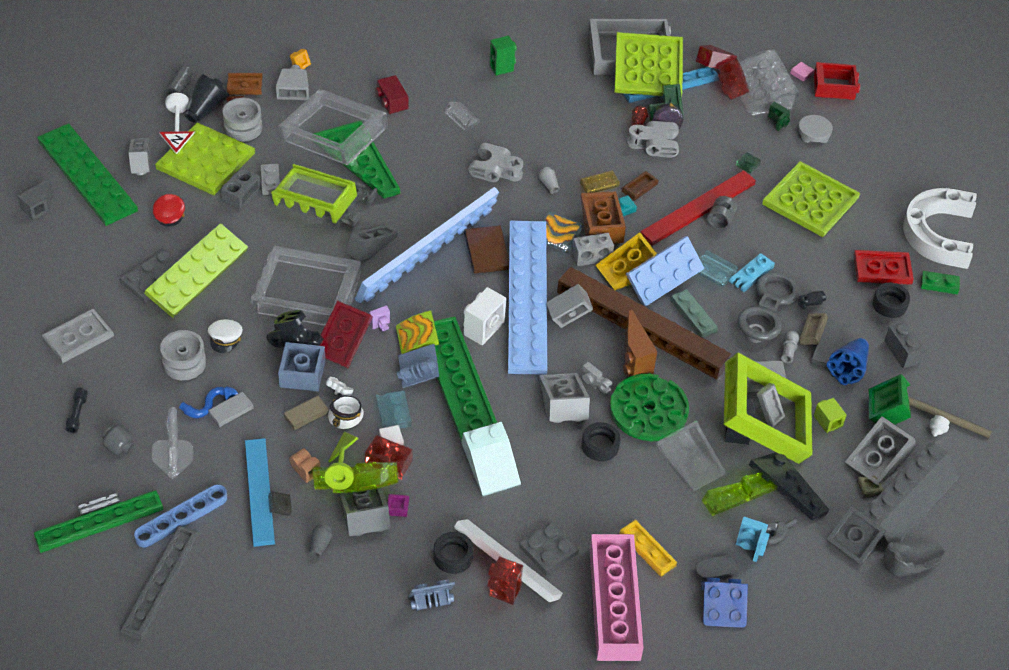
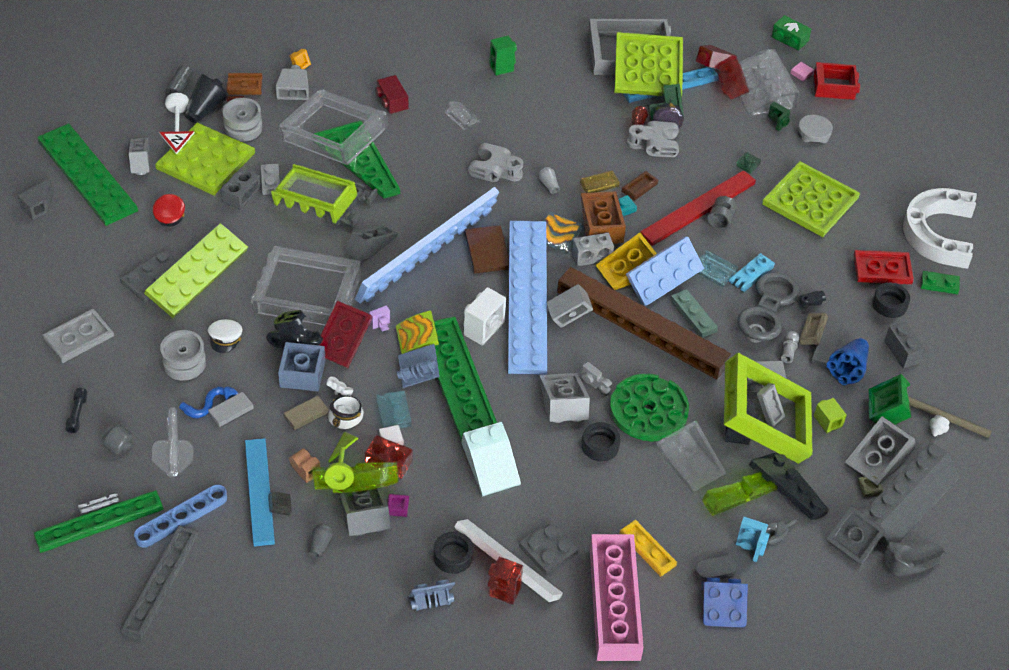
(639, 350): dark orange slope -> none
(791, 32): none -> green brick

